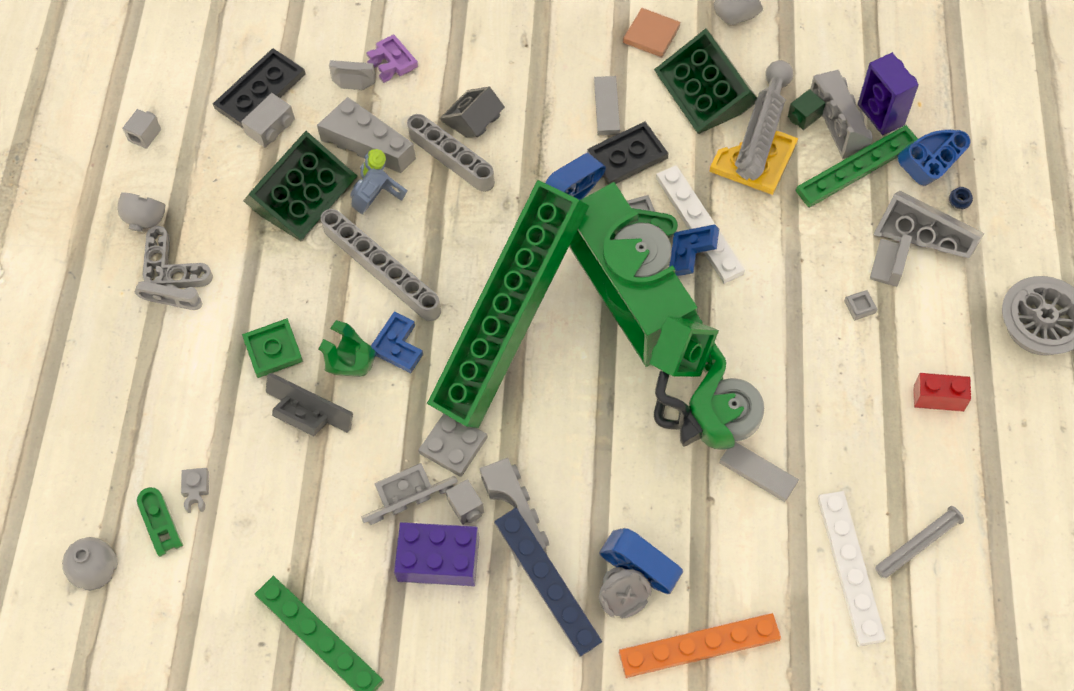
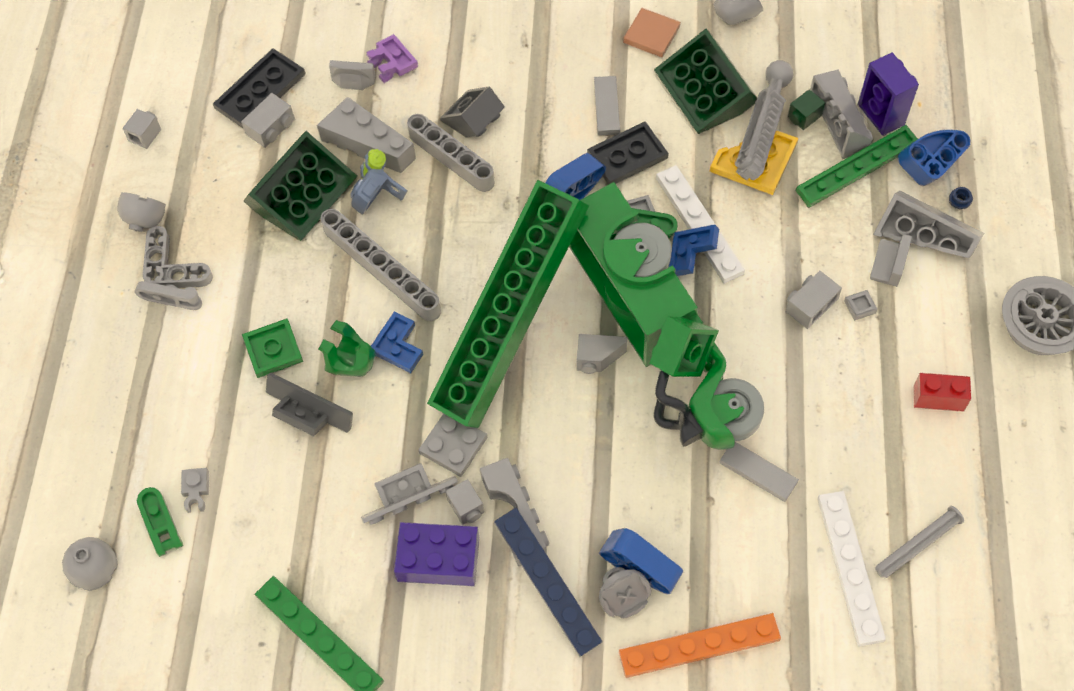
(599, 351): none -> light grey slope
(813, 299): none -> light grey brick

